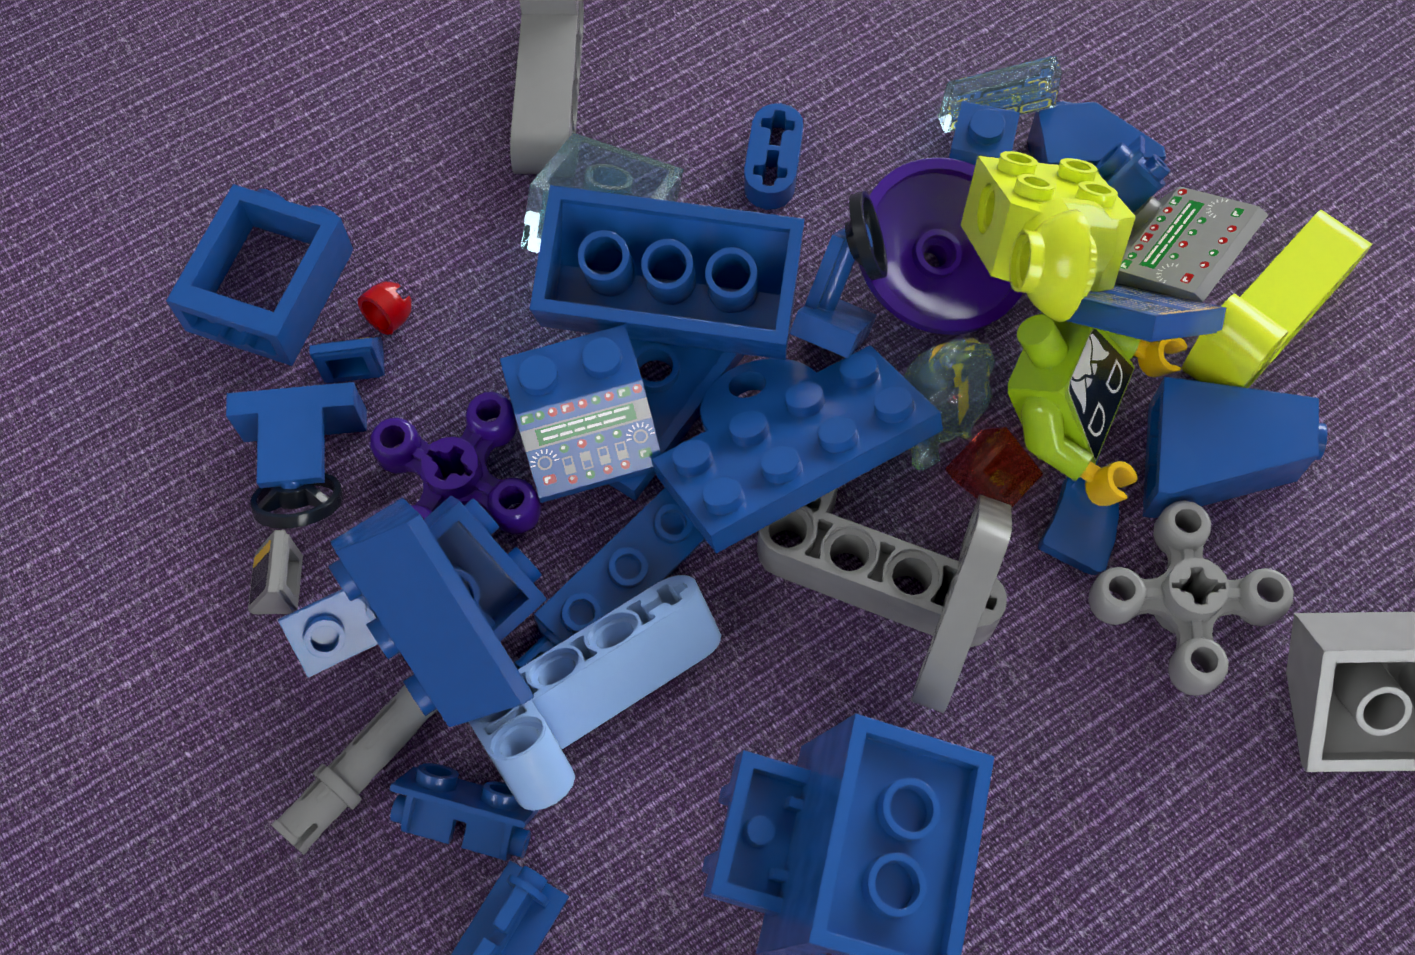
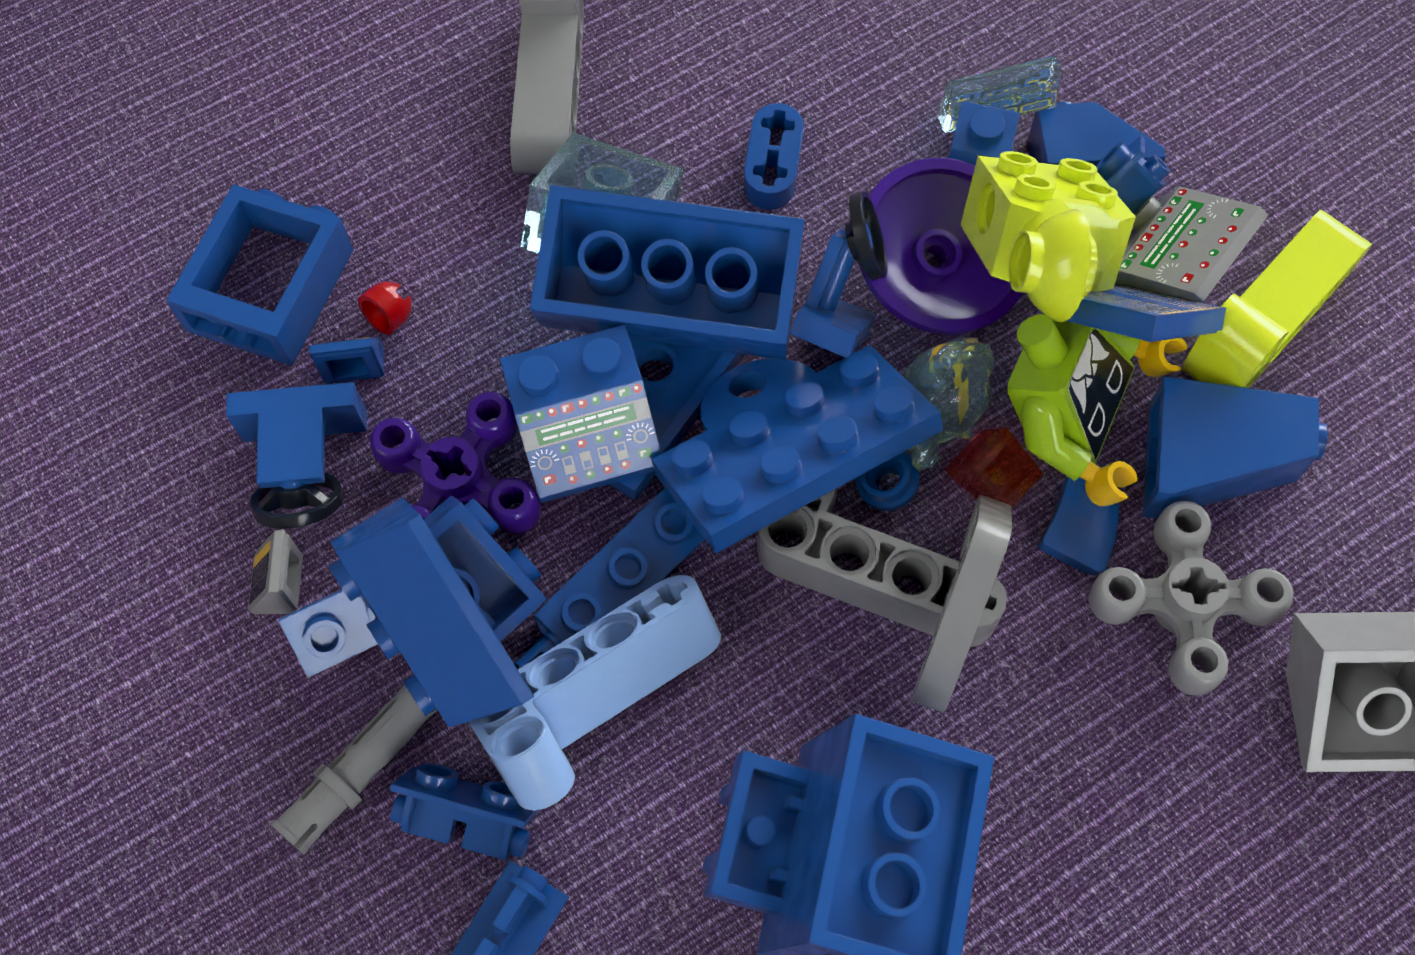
(896, 497): none -> blue plate

